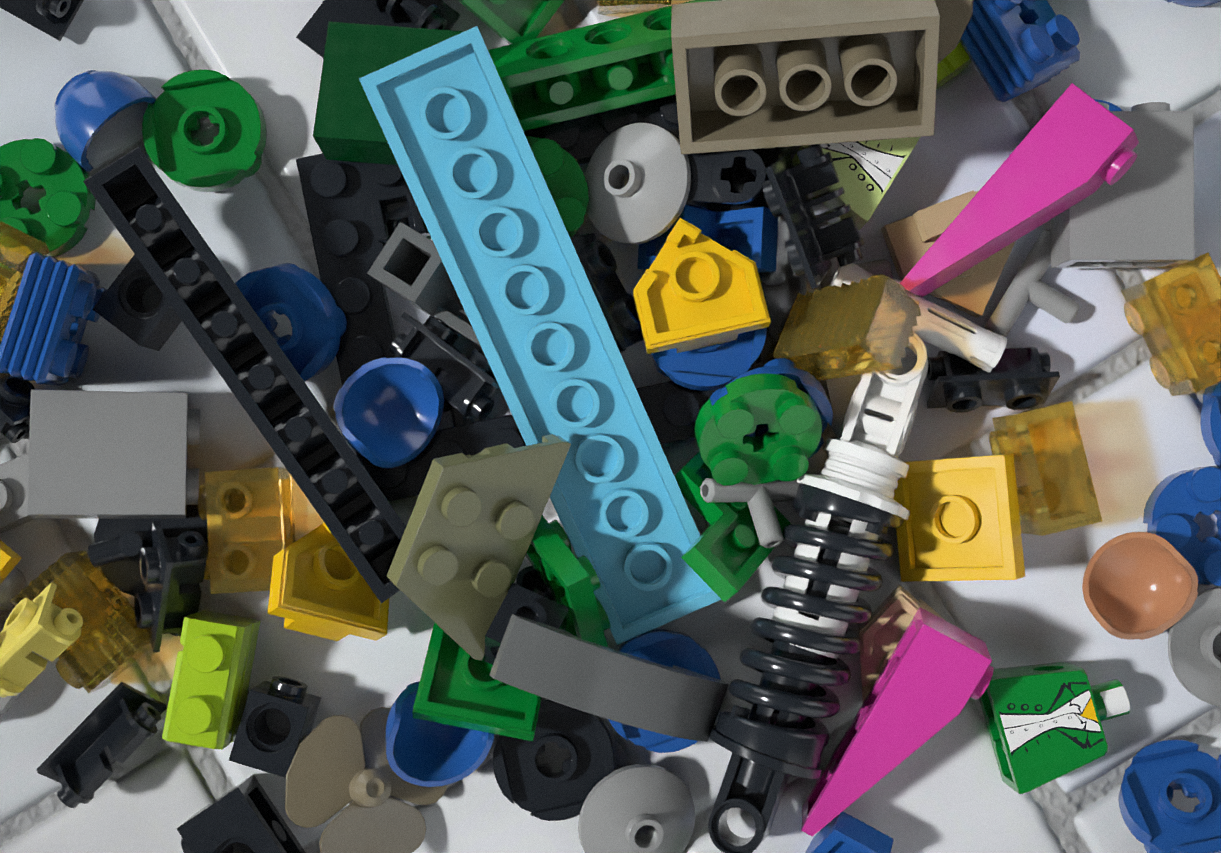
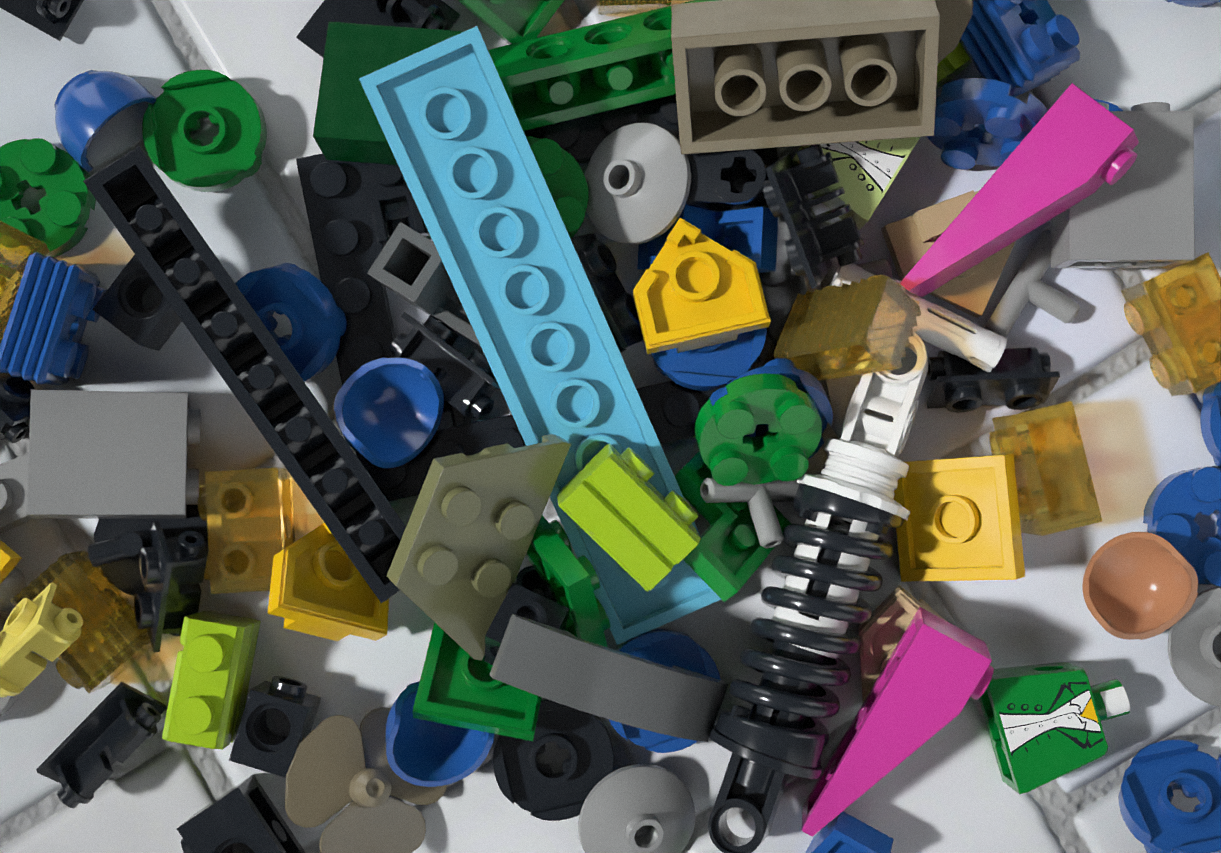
(630, 515): none -> lime brick
(981, 122): none -> blue plate

